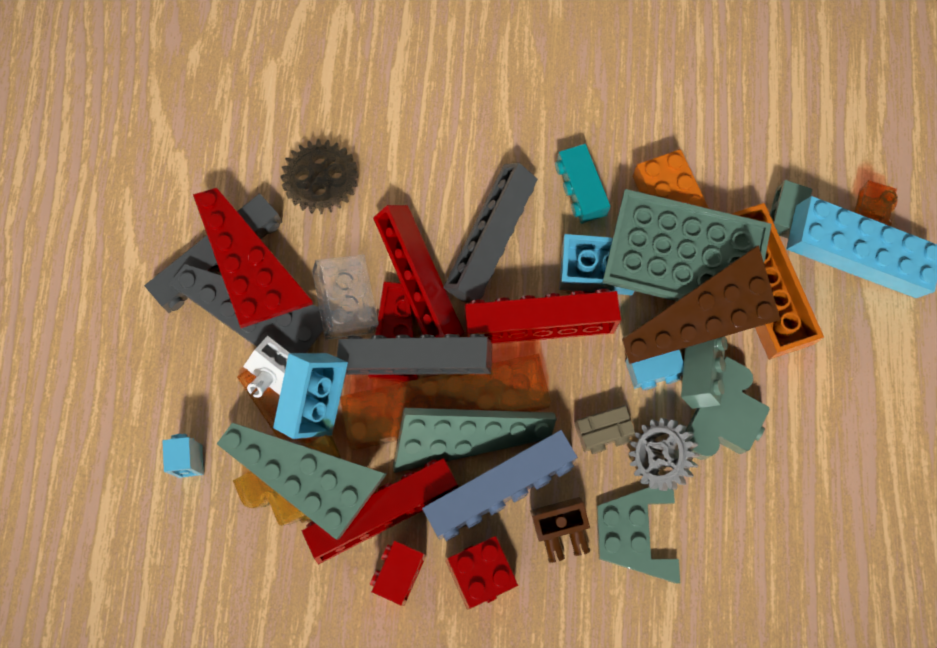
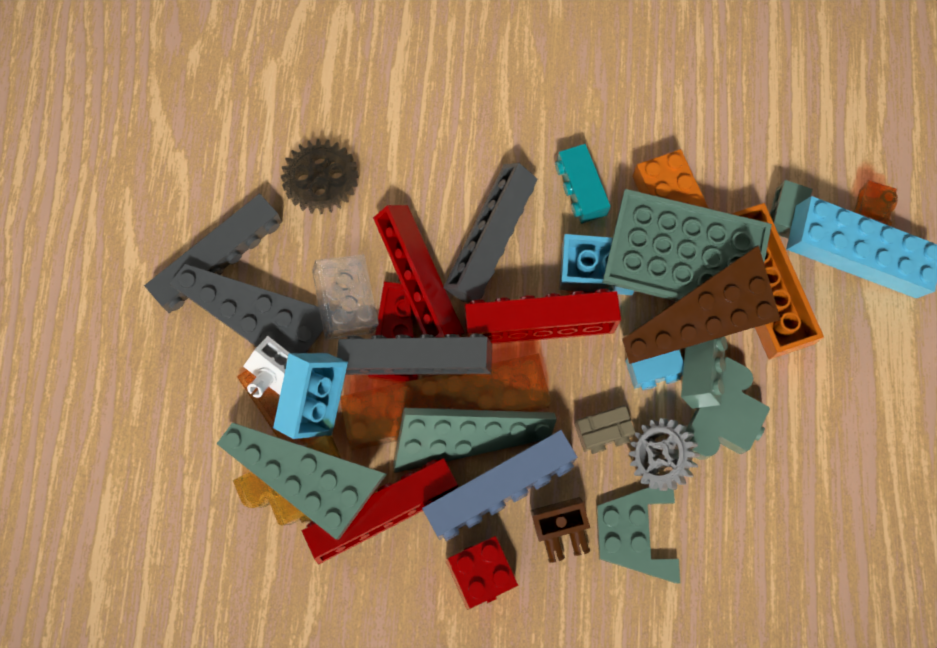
(183, 456): medium azure brick -> none
(251, 273): red wing -> none
(398, 573): red brick -> none

